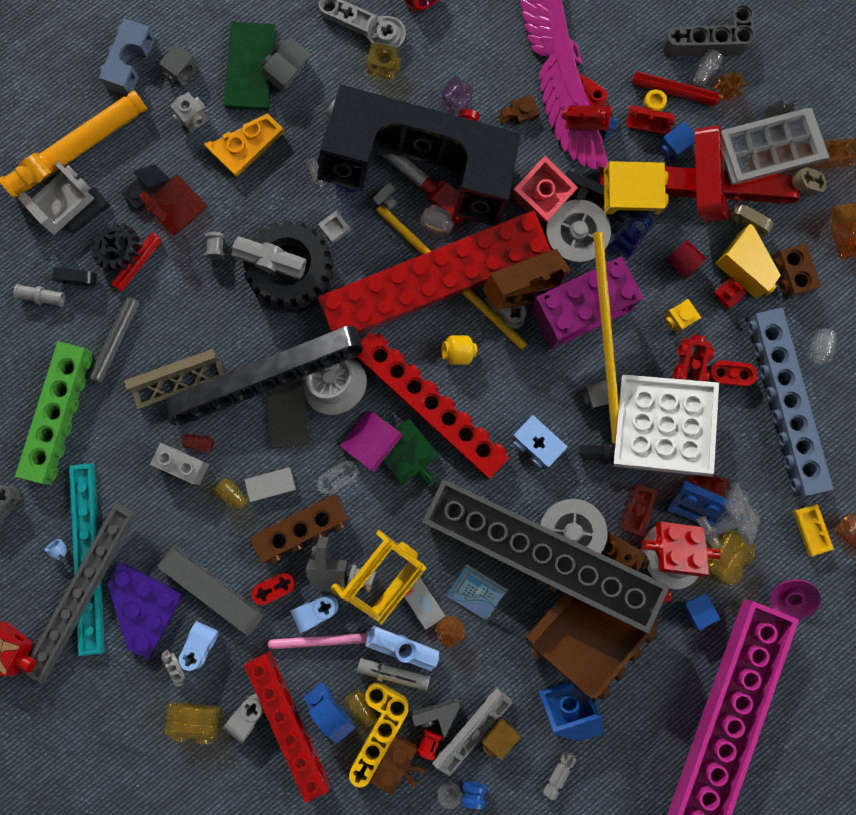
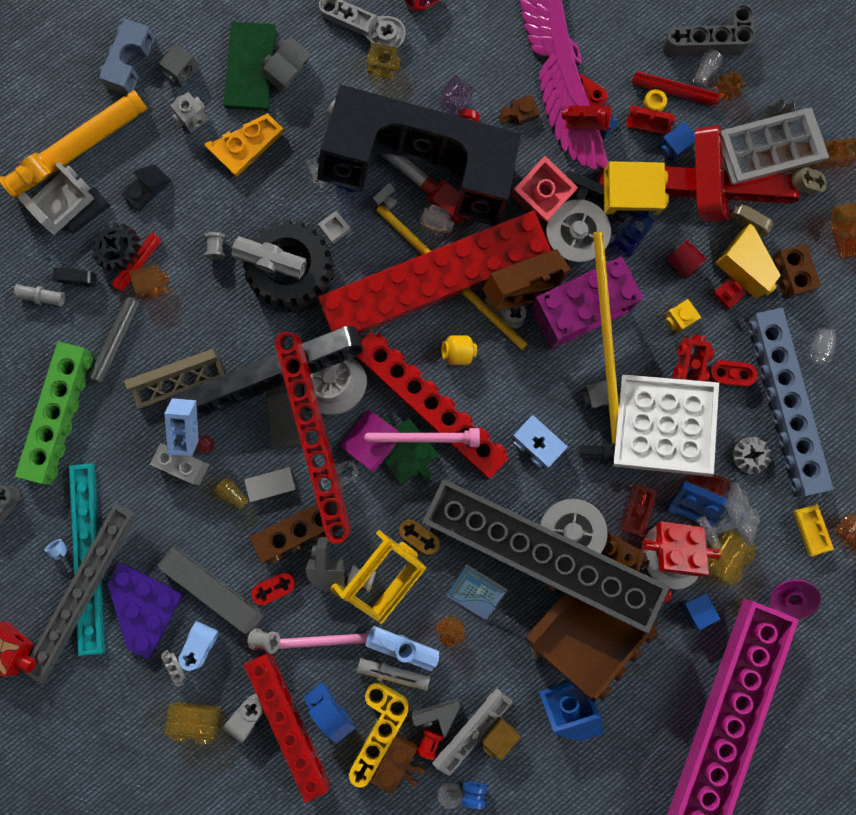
(150, 281): none -> clear orange brick
(174, 204): clear red plate -> none
(181, 427): none -> light blue brick
(261, 640): none -> light grey bush
(310, 449): none -> red beam
(311, 613): light blue piece -> none
(358, 707): clear yellow cone -> none
(415, 541): none -> pearl gold beam
(424, 604): light grey tile -> none
(469, 437): none -> bright pink piece
(559, 776): light grey axle -> none
(748, 465): none -> light grey gear

